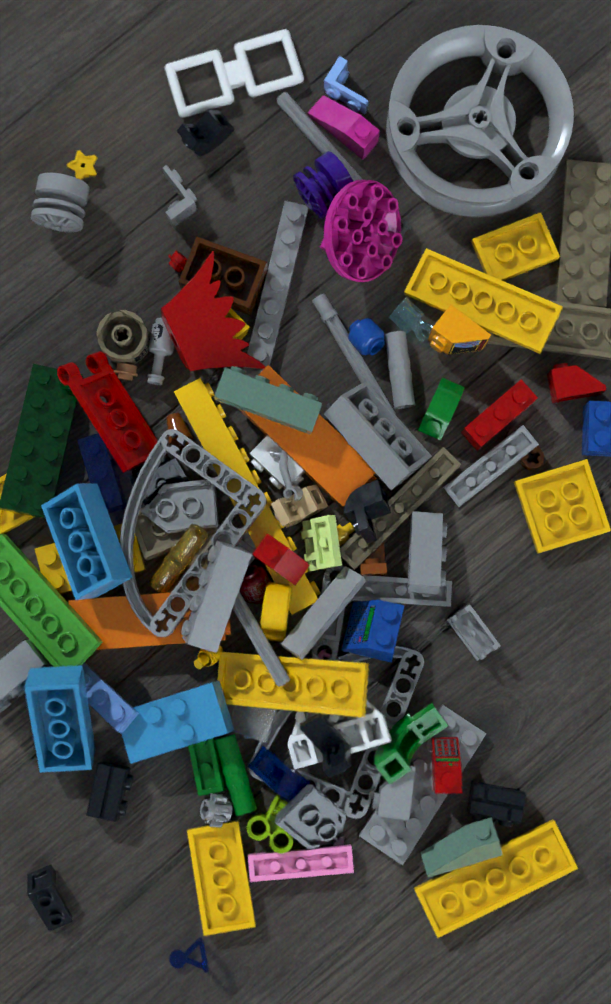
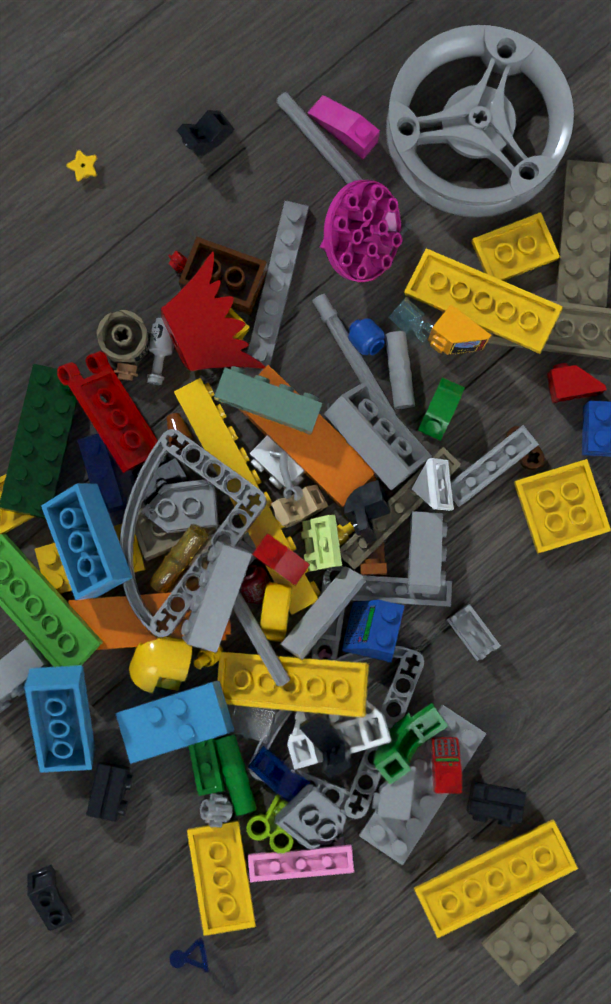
(60, 202): light grey wheel -> none
(108, 701): medium blue plate -> none
(160, 664): none -> yellow brick
(179, 210): light grey bracket -> none
(234, 73): white bar -> none
(321, 187): dark purple wheel -> none
(334, 87): light blue bracket -> none
(435, 485): none -> white slope
(462, 848): sand green slope -> none
(499, 415): red brick -> none
(528, 937): none -> dark tan plate

